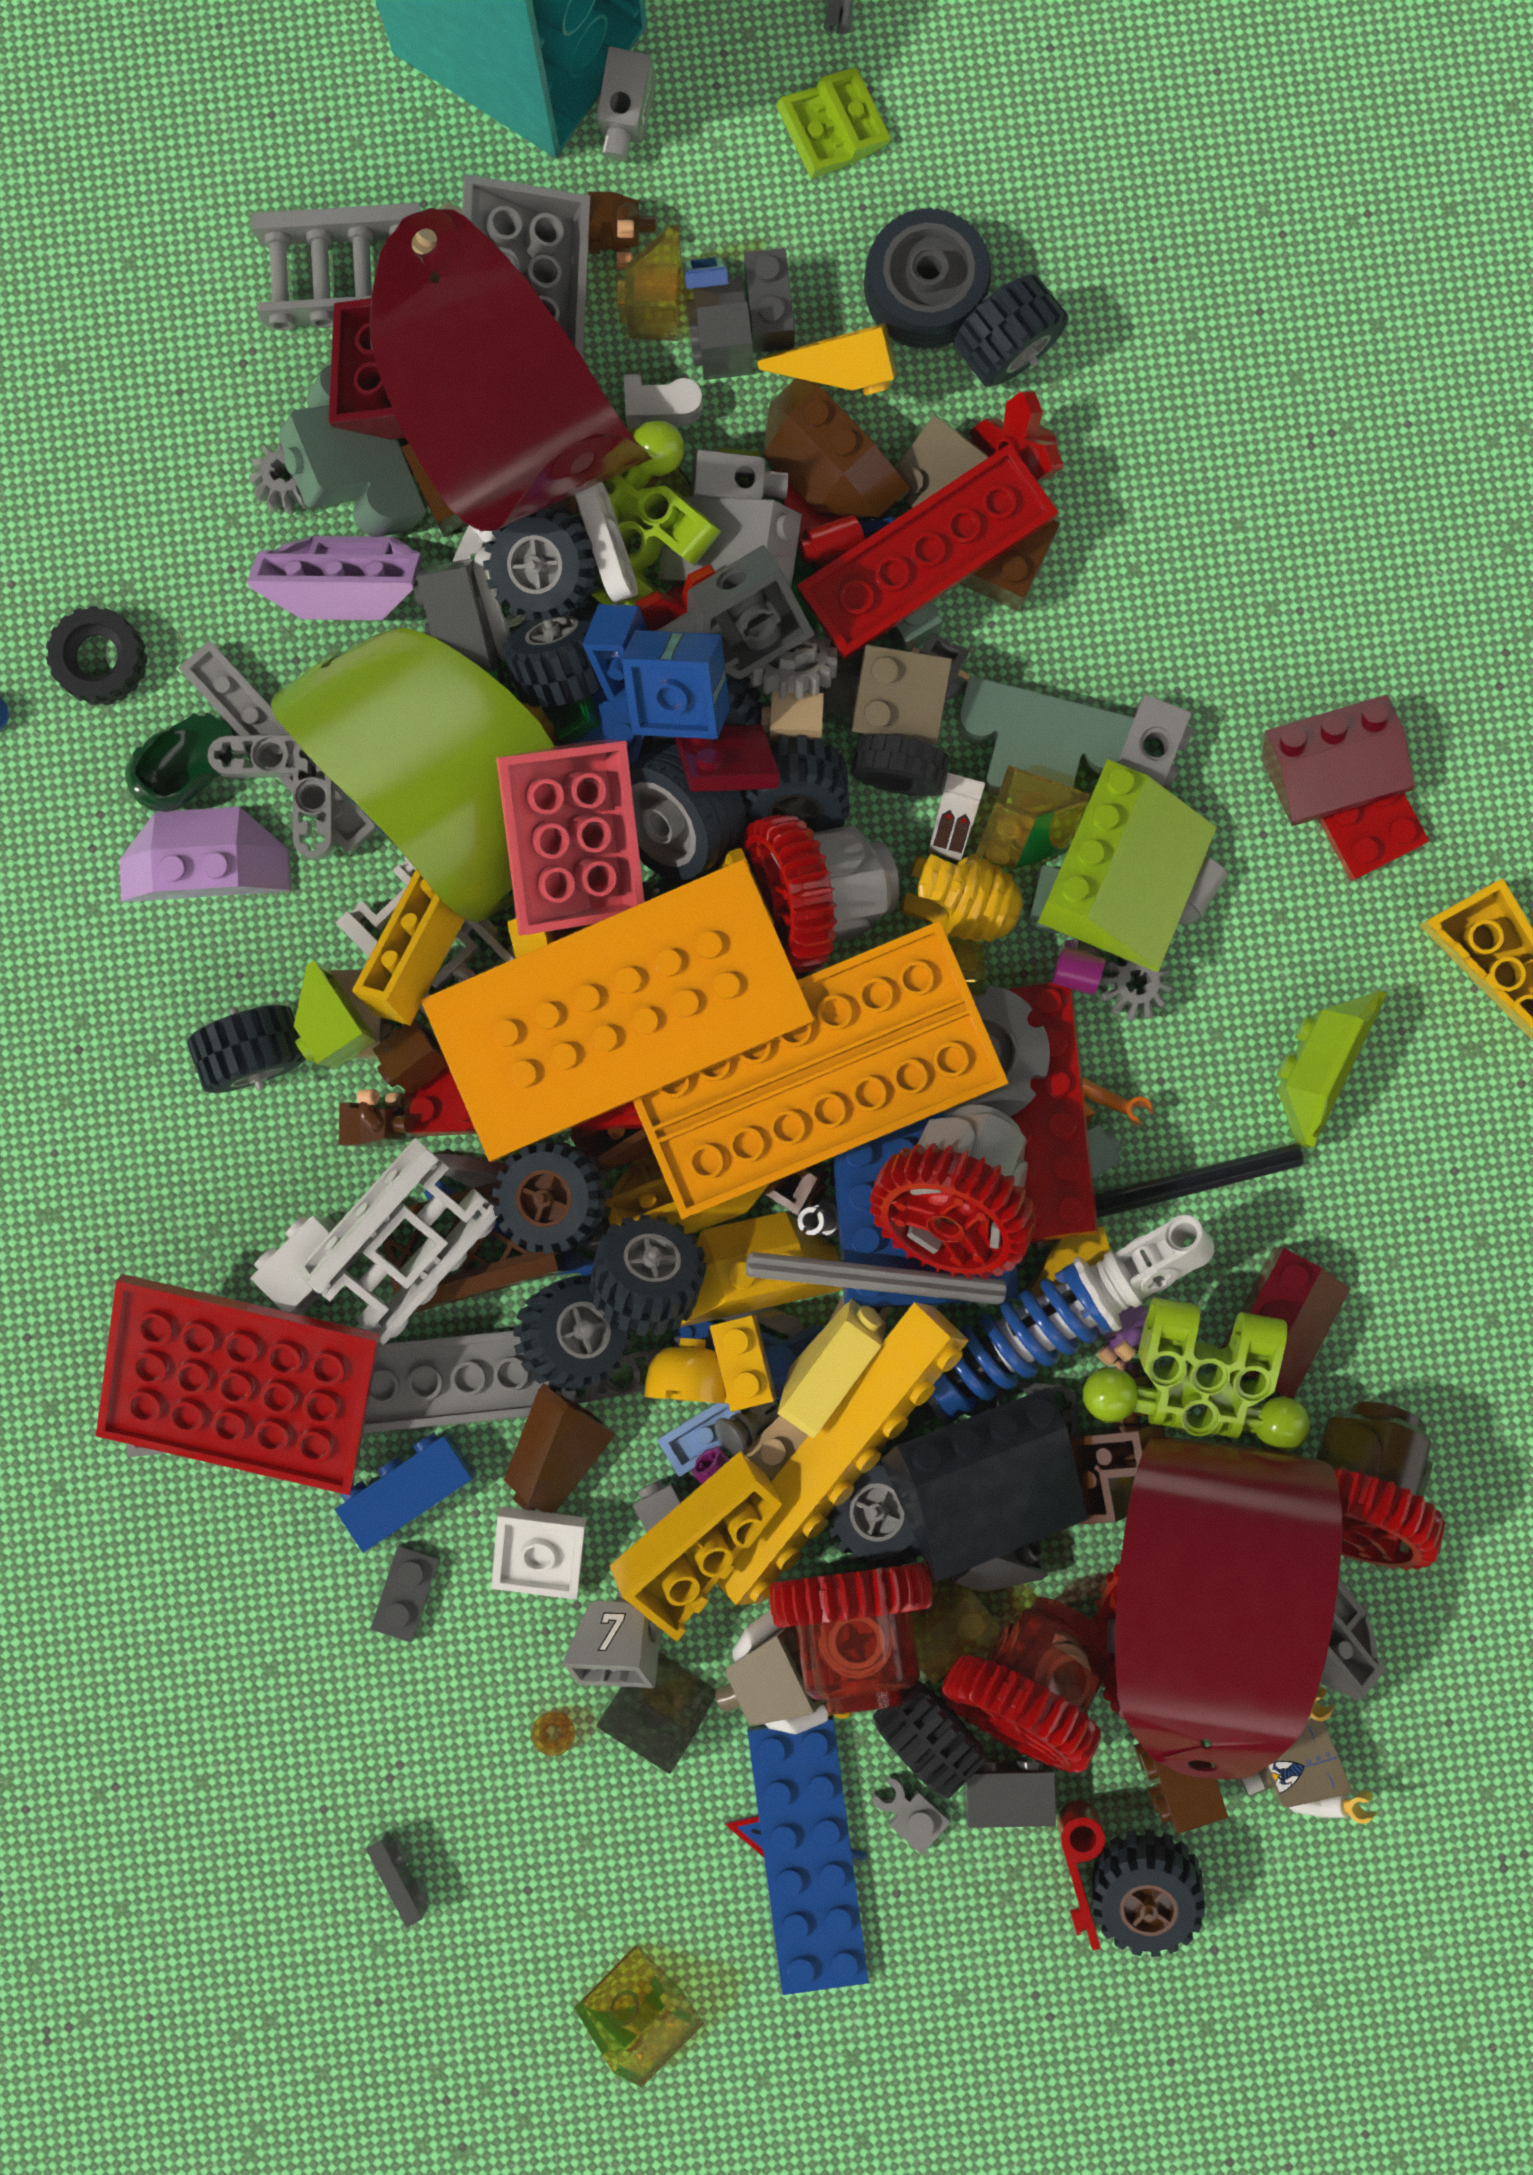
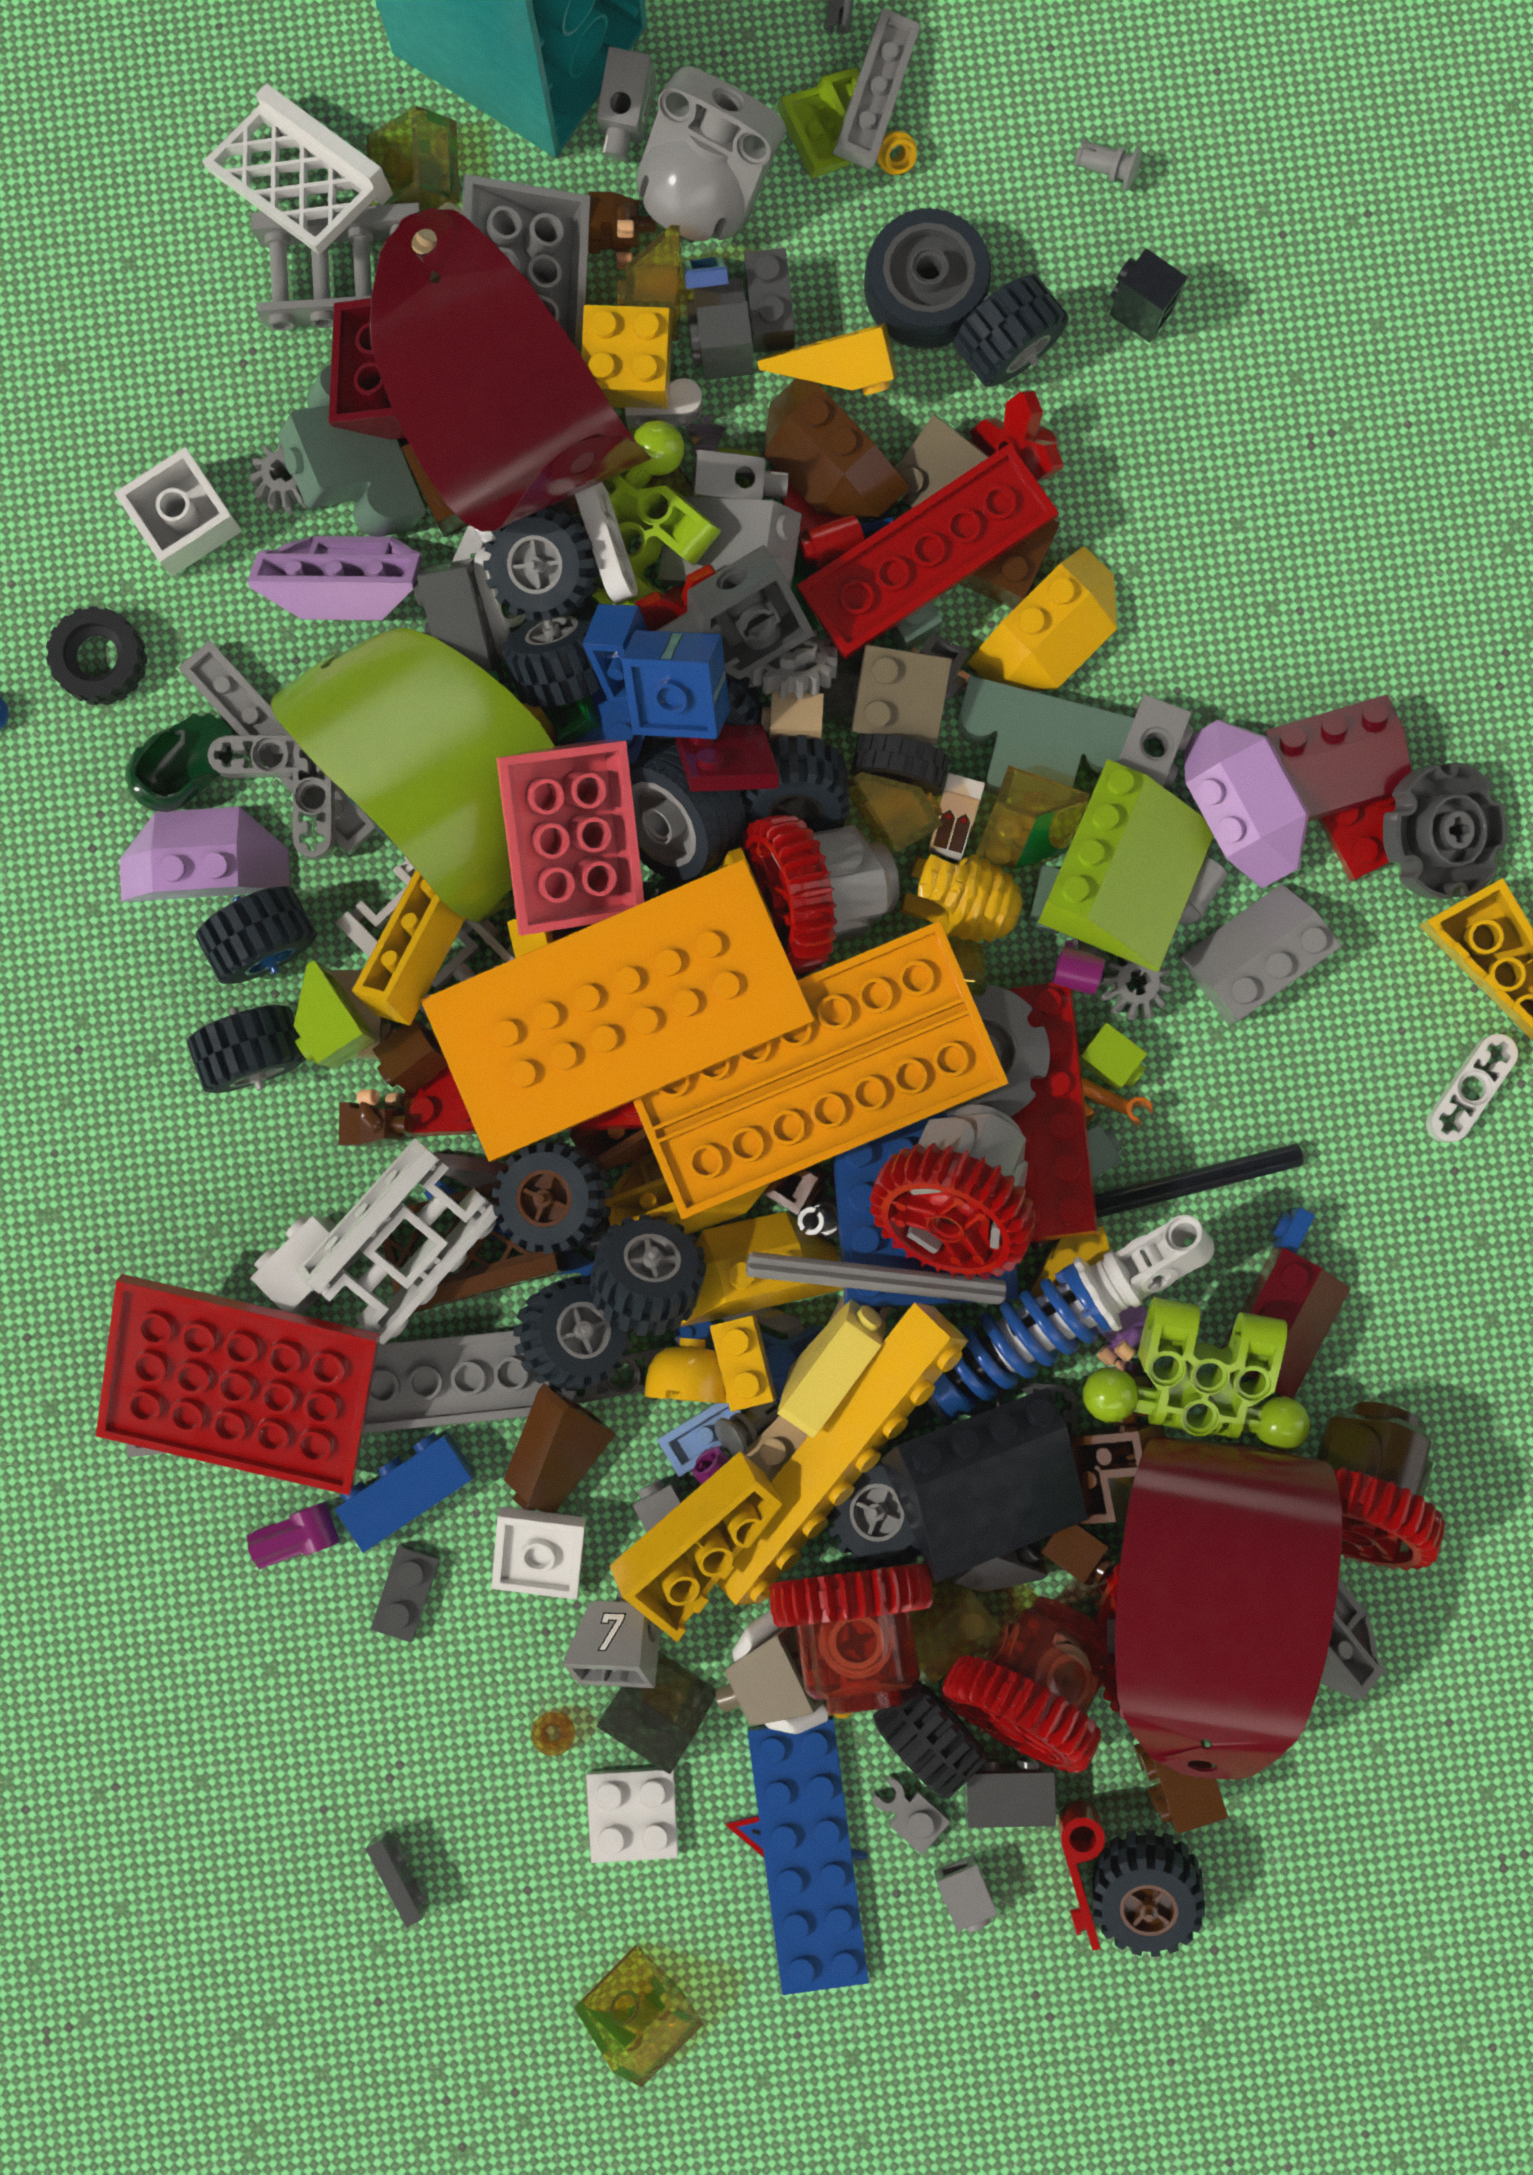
(178, 512): none -> white brick
(256, 935): none -> black wheel
(303, 1532): none -> magenta piece
(325, 151): none -> white fence
(418, 158): none -> clear yellow slope
(629, 353): none -> yellow brick
(632, 1814): none -> white plate
(705, 435): none -> piece
(706, 155): none -> light grey piece
(876, 89): none -> light grey plate
(894, 810): none -> clear yellow slope
(904, 160): none -> yellow plate
(965, 1894): none -> light grey brick
(1052, 627): none -> yellow wedge
(1081, 1554): none -> reddish brown brick
(1111, 162): none -> light grey pin
(1113, 1058): none -> lime brick
(1146, 294): none -> black brick
(1247, 800): none -> lavender wedge
(1259, 953): none -> light grey slope
(1291, 1228): none -> blue plate
(1311, 1775): torso -> none
(1323, 1062): lime wedge -> none
(1444, 831): none -> dark grey piece
(1480, 1056): none -> white beam

